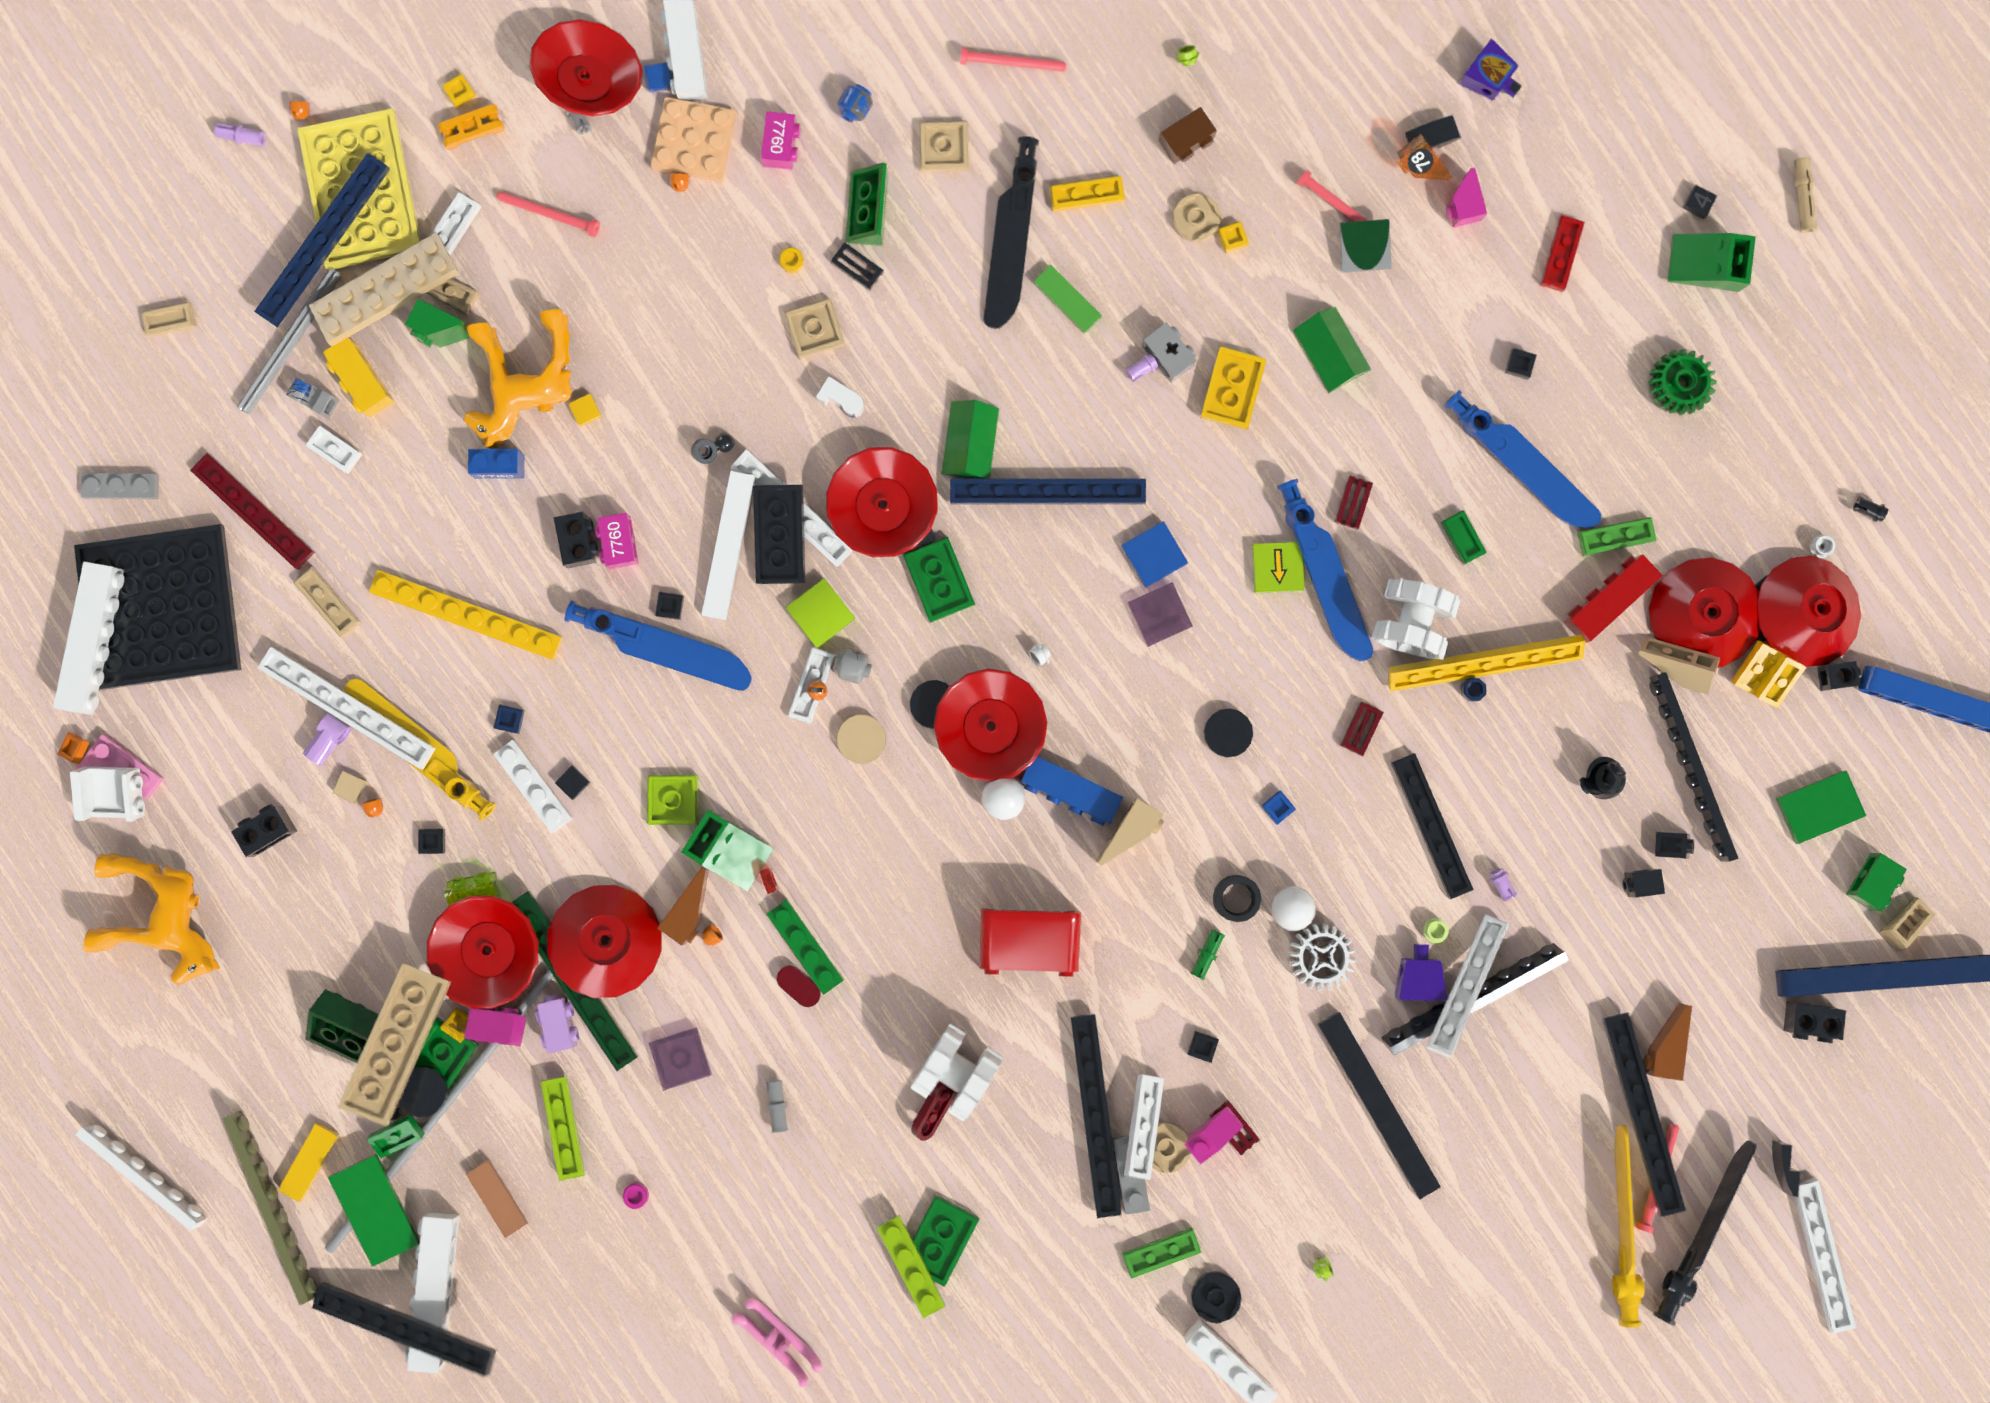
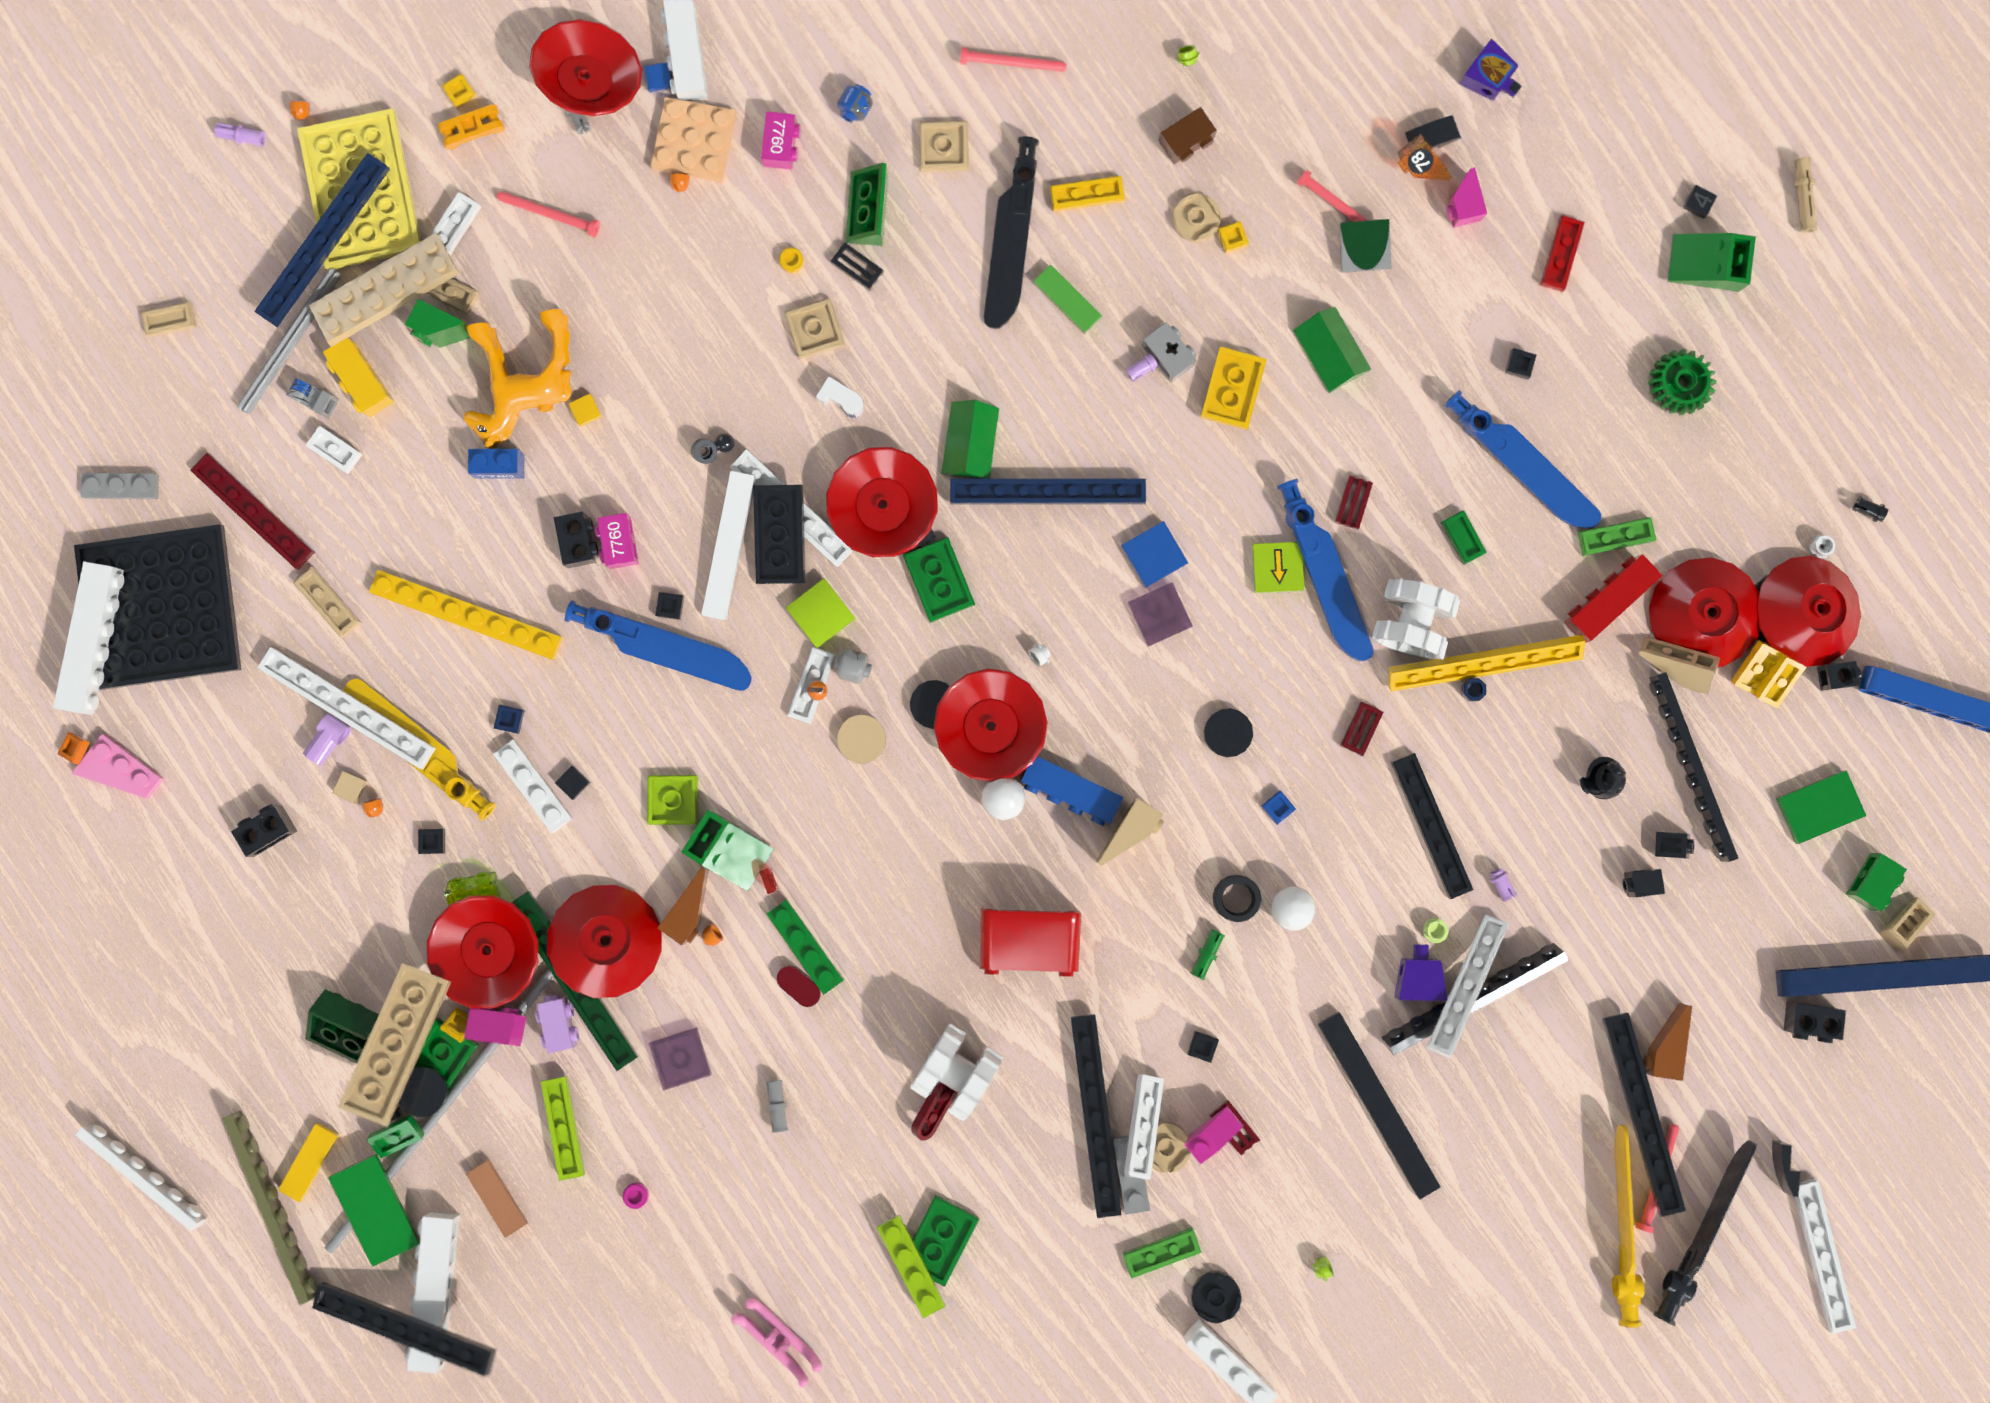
(107, 793): white panel -> none
(167, 922): light orange animal -> none
(1314, 965): white gear -> none

